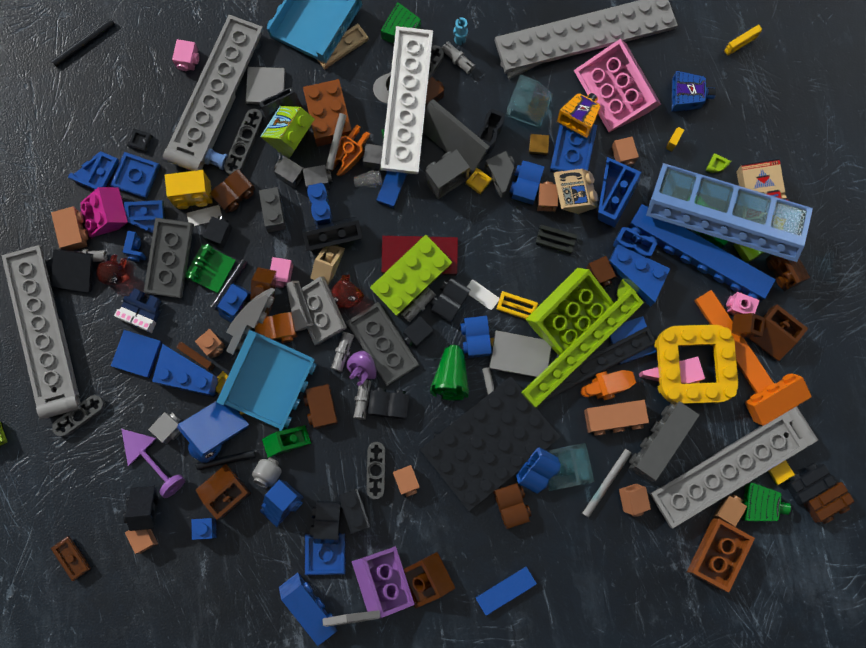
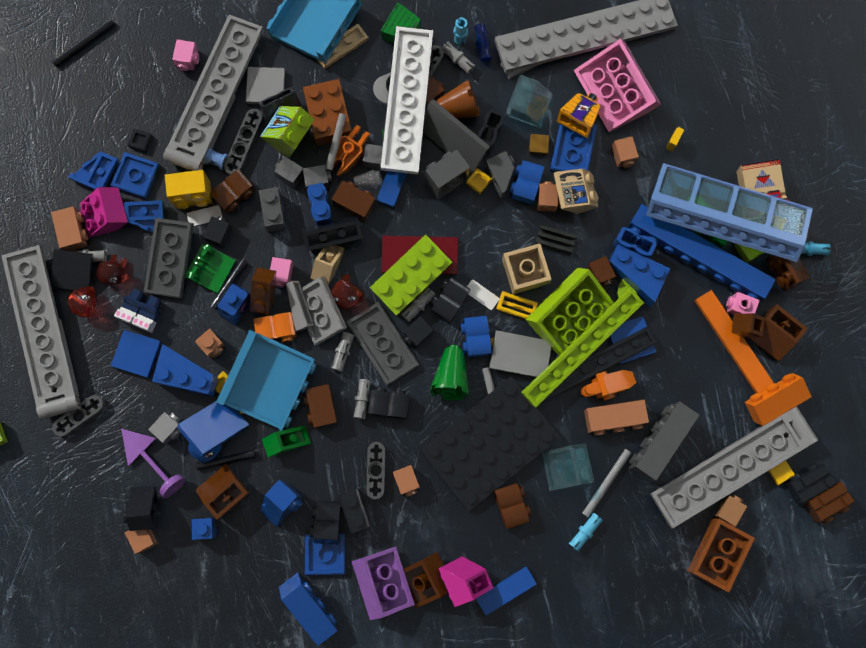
(70, 558): reddish brown plate -> none
(83, 302): none -> clear red piece
(131, 246): blue bracket -> none
(195, 356): reddish brown tile -> none
(248, 318): light grey slope -> none
(266, 472): light grey head -> none
(351, 618): light grey tile -> none
(354, 200): none -> reddish brown brick
(361, 365): medium lavender piece -> none
(460, 102): none -> dark orange cone
(465, 580): none -> dark pink slope
(482, 42): none -> clear blue pin
(526, 268): none -> tan brick
(538, 470): blue brick -> none
(585, 532): none -> medium azure pin
(616, 191): blue wedge -> none
(634, 499): nougat brick -> none
(669, 365): yellow plate -> none
(689, 91): blue torso -> none
(689, 371): bright pink slope -> none
(717, 164): lime tile -> none
(743, 40): yellow tile -> none
(763, 504): green torso -> none
(814, 248): none -> medium azure pin

